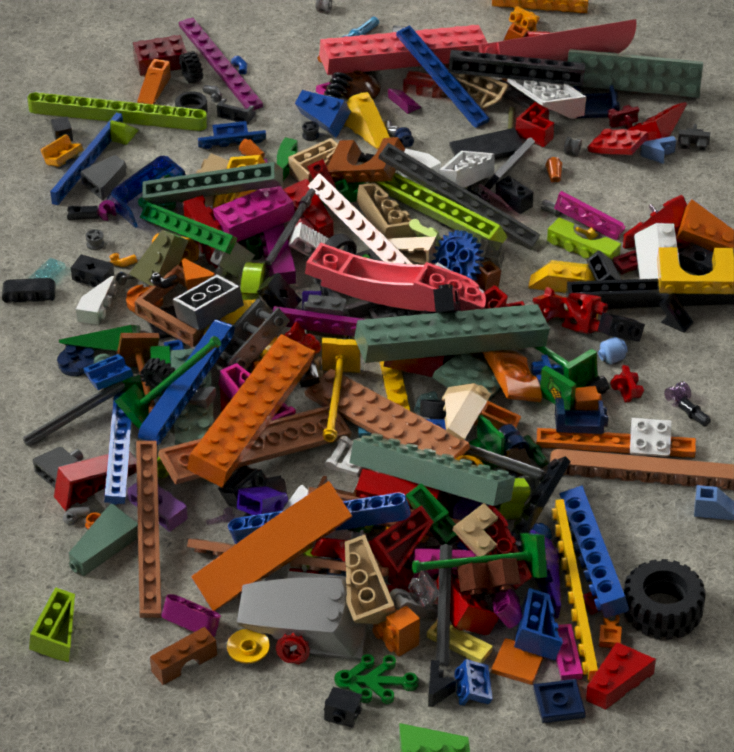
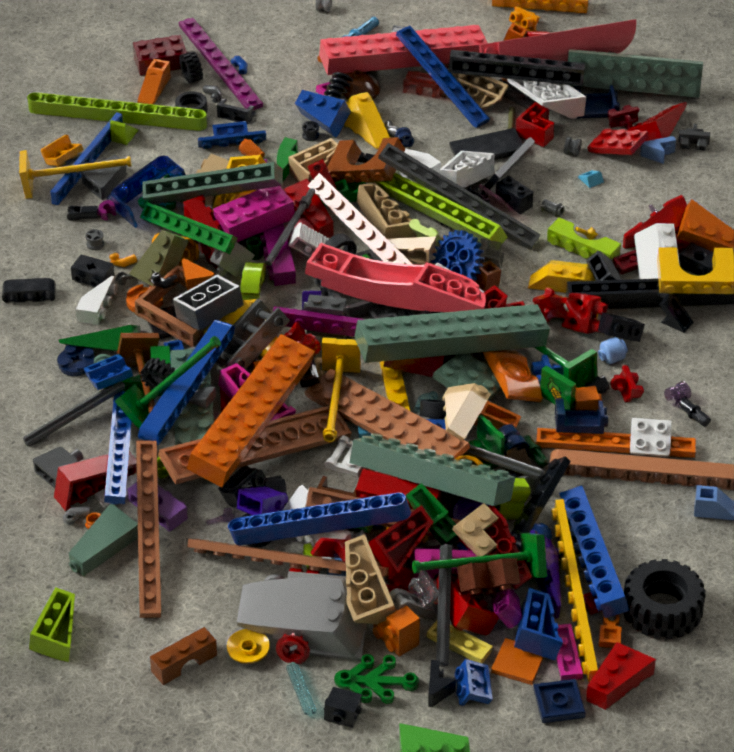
(27, 174): none -> yellow tile
(49, 269): clear light blue plate -> none
(61, 127): black brick -> none
(190, 614): magenta beam -> none
(272, 545): orange slope -> none
(278, 293): black brick -> none
(301, 689): none -> clear light blue axle
(403, 100): magenta slope -> none
(446, 298): black brick -> none
(554, 169): orange cone -> none
(589, 216): dark pink fence -> none
(591, 178): none -> medium azure slope

